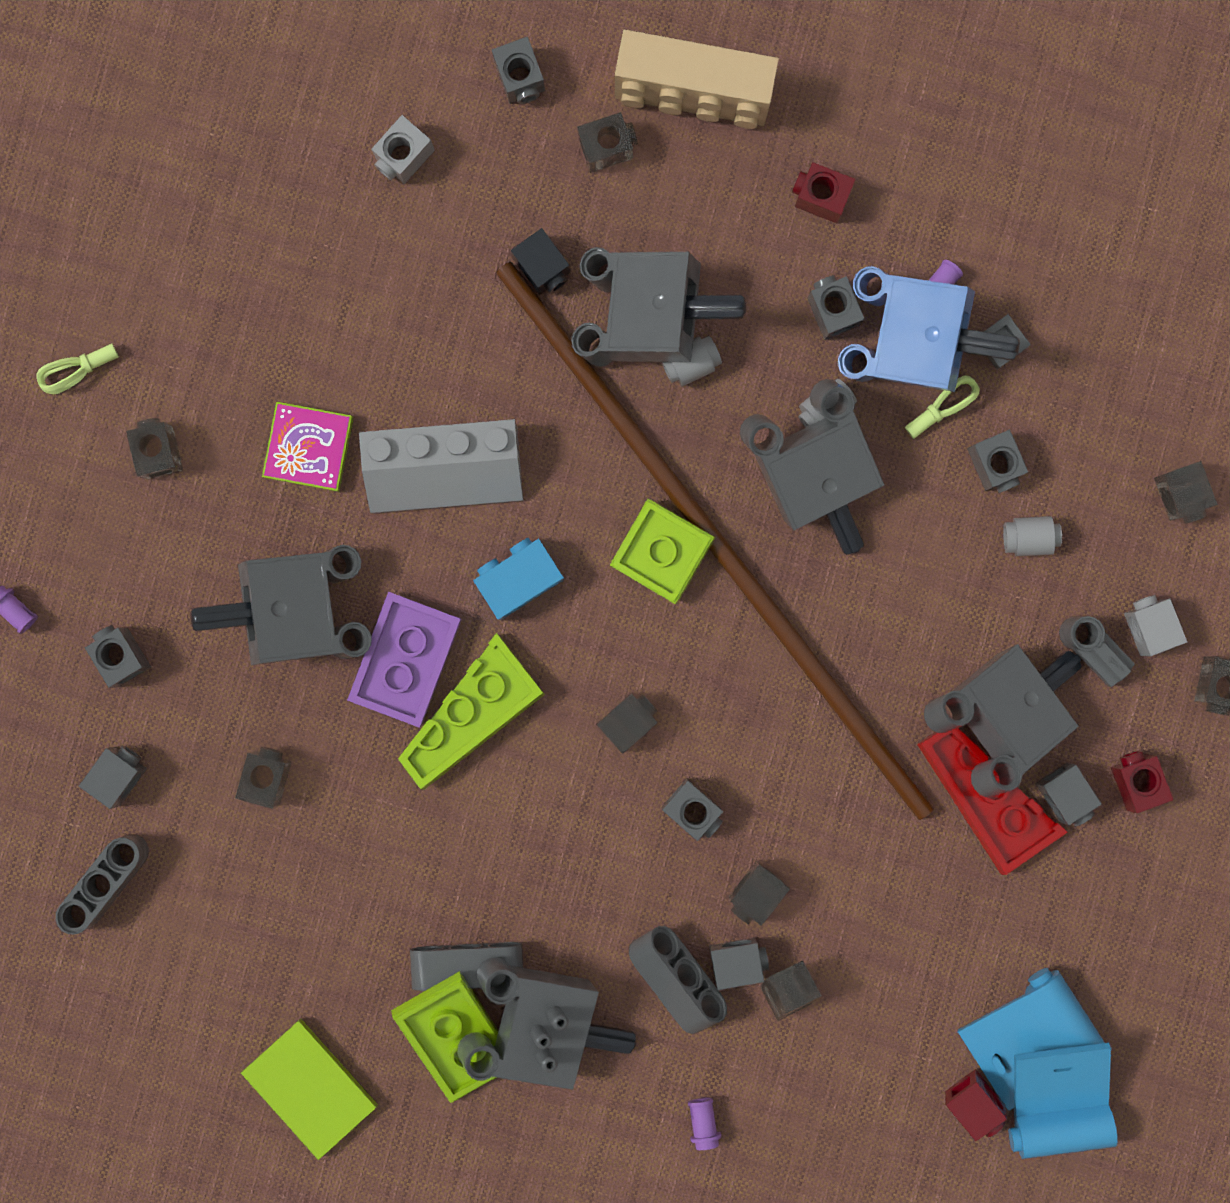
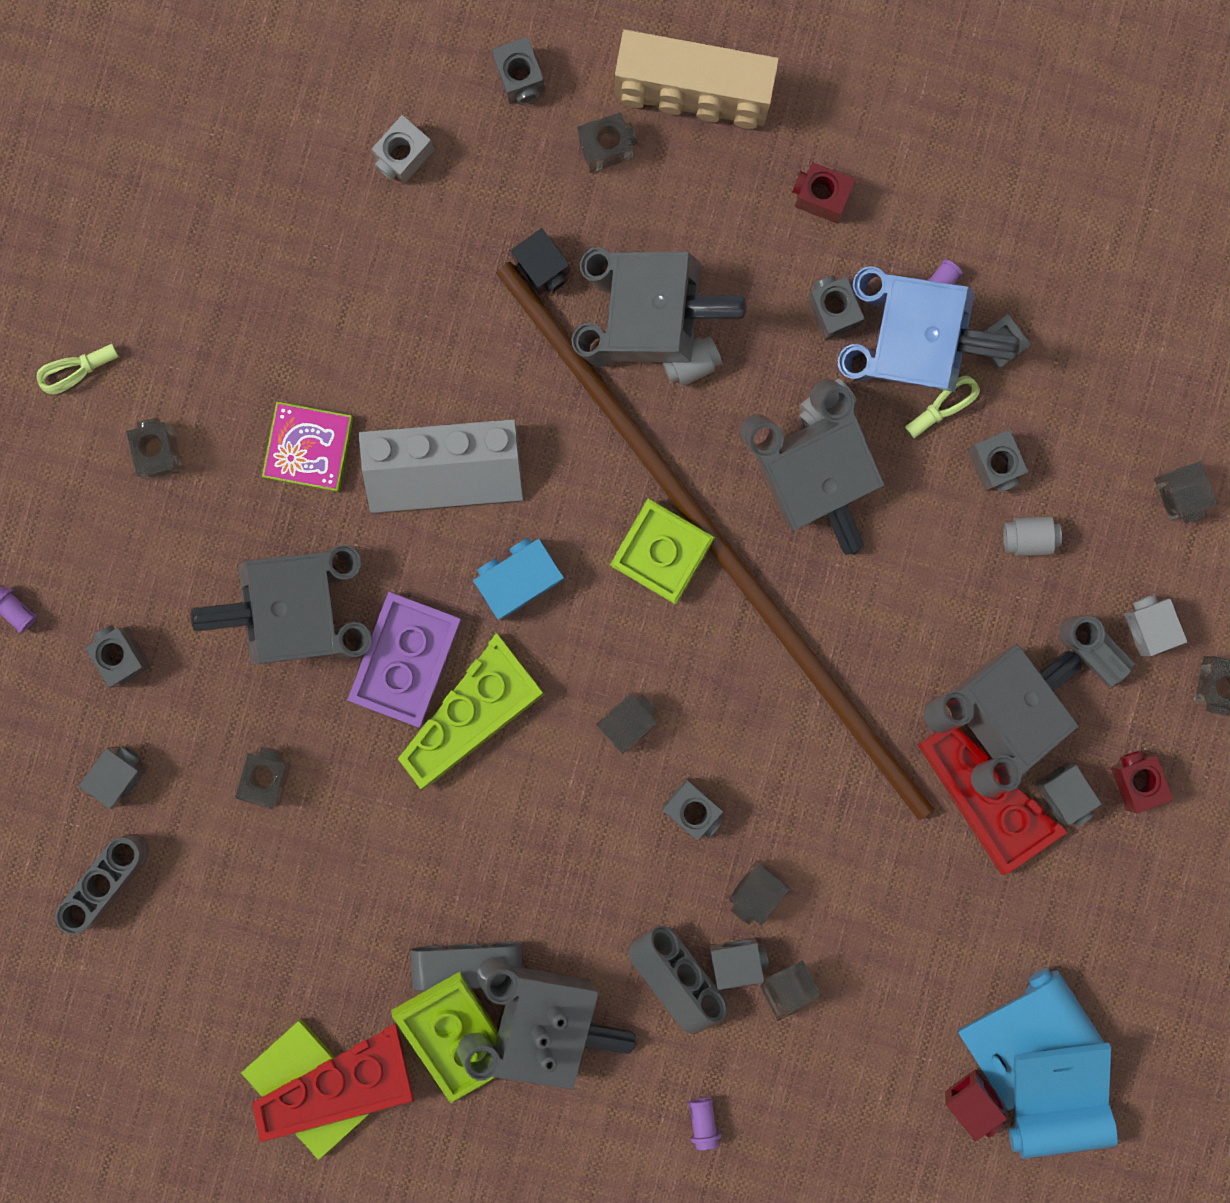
(348, 1086): none -> red wing

